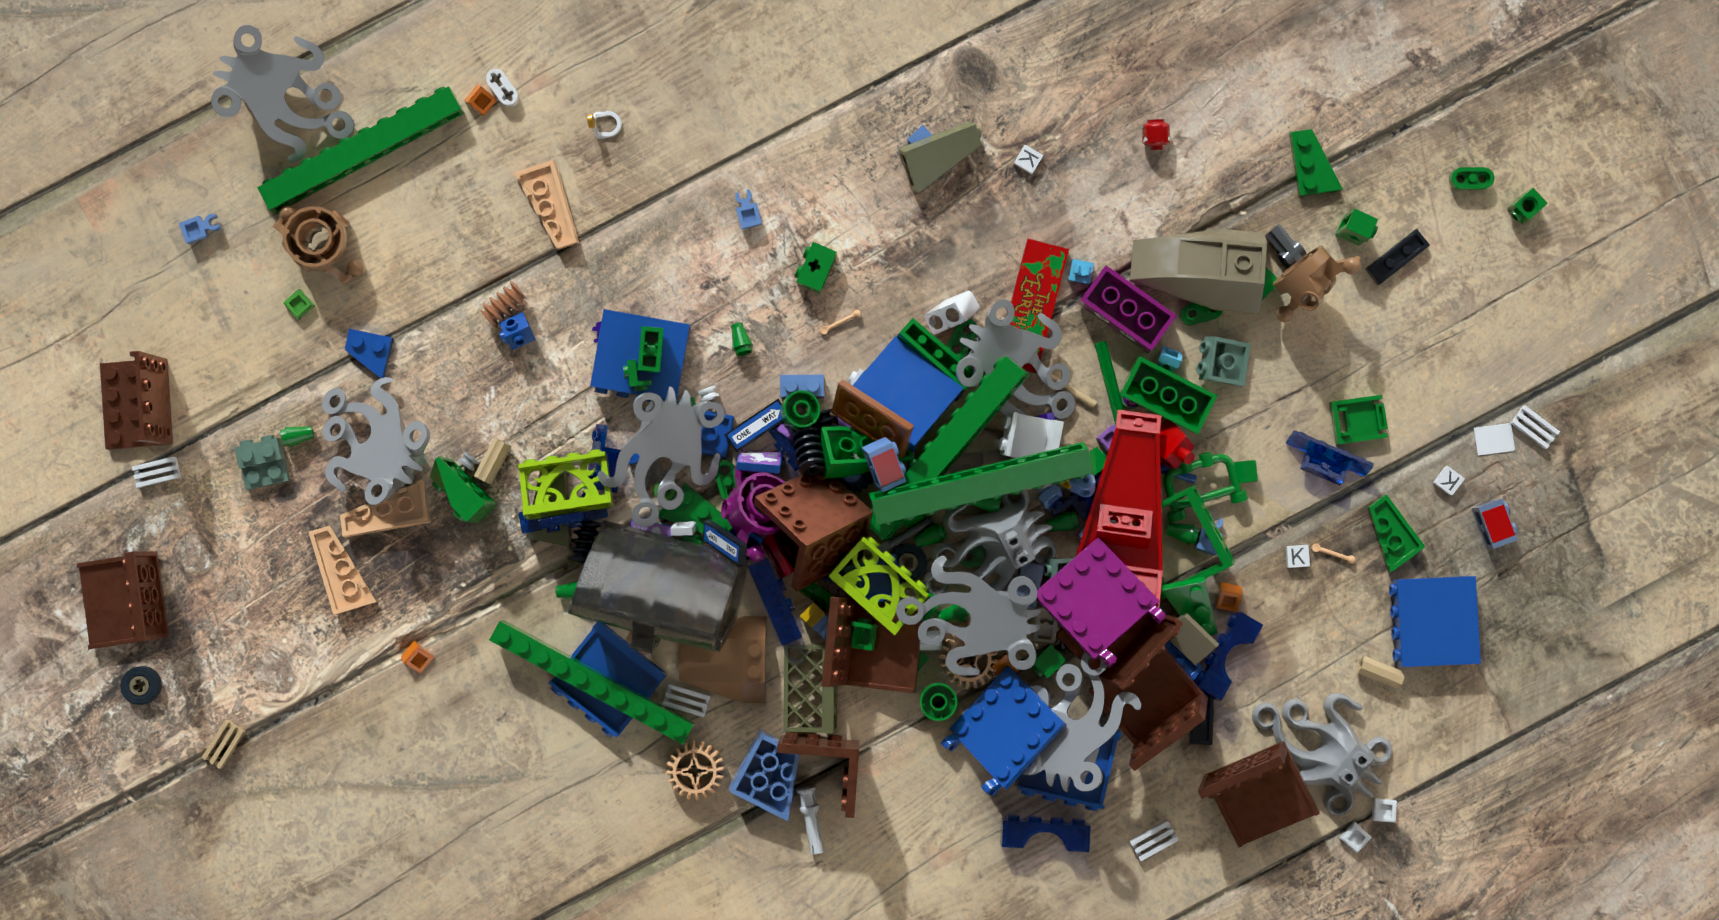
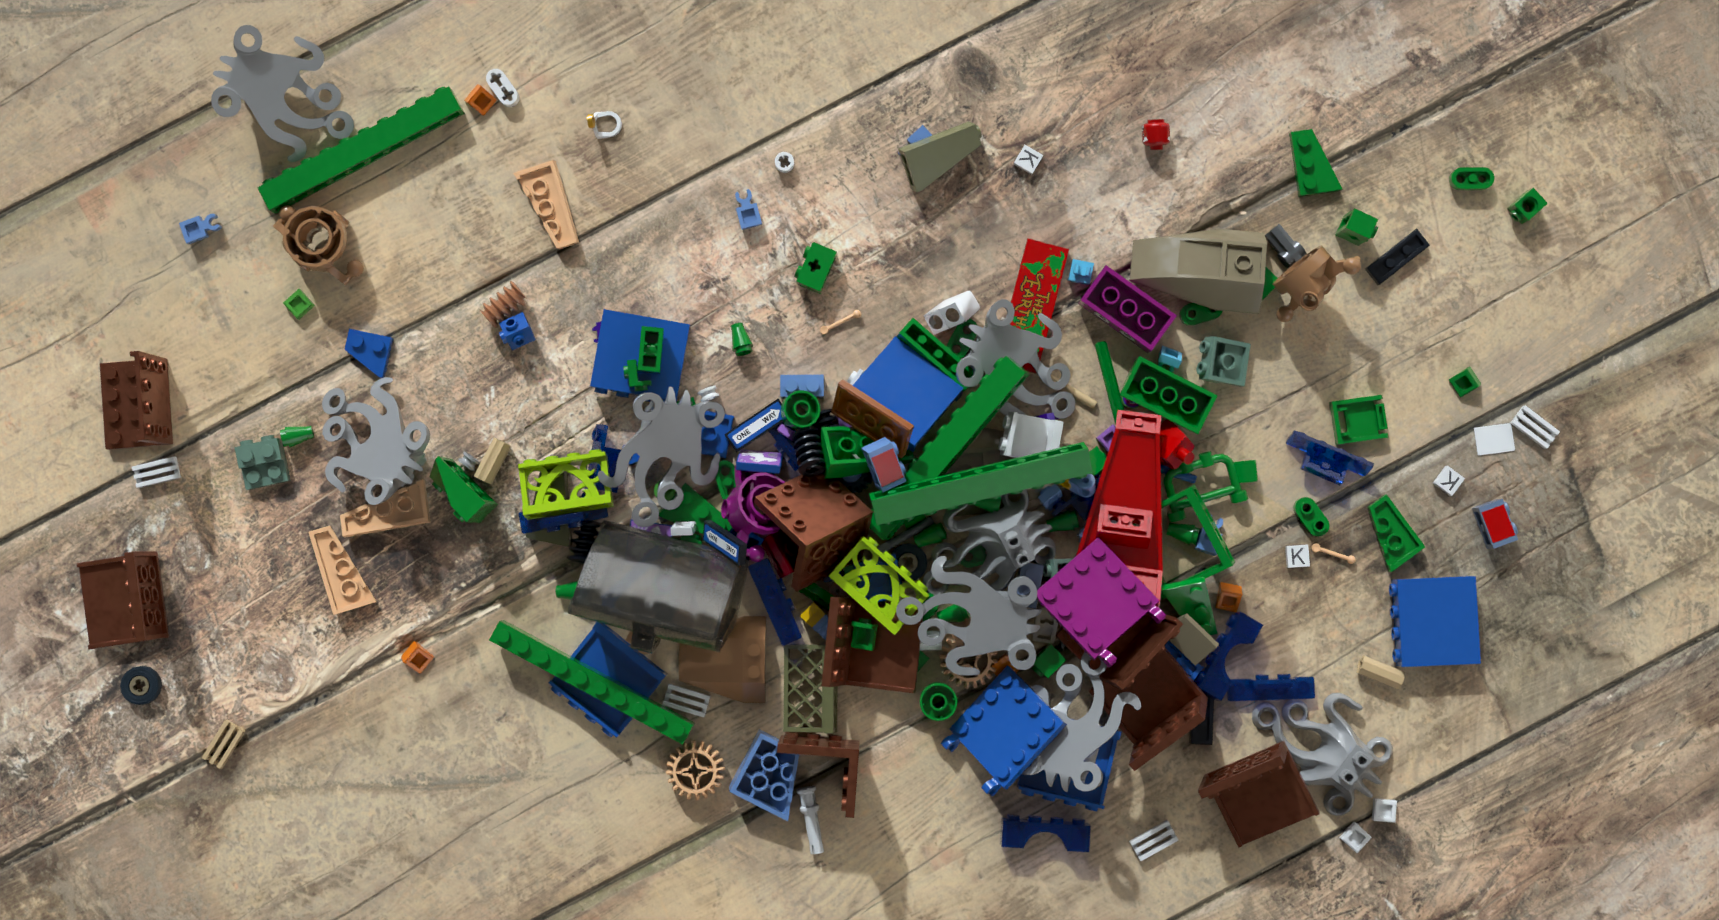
(790, 161): none -> white bush
(1271, 688): none -> clear blue bracket
(1311, 517): none -> green plate
(1465, 381): none -> green slope

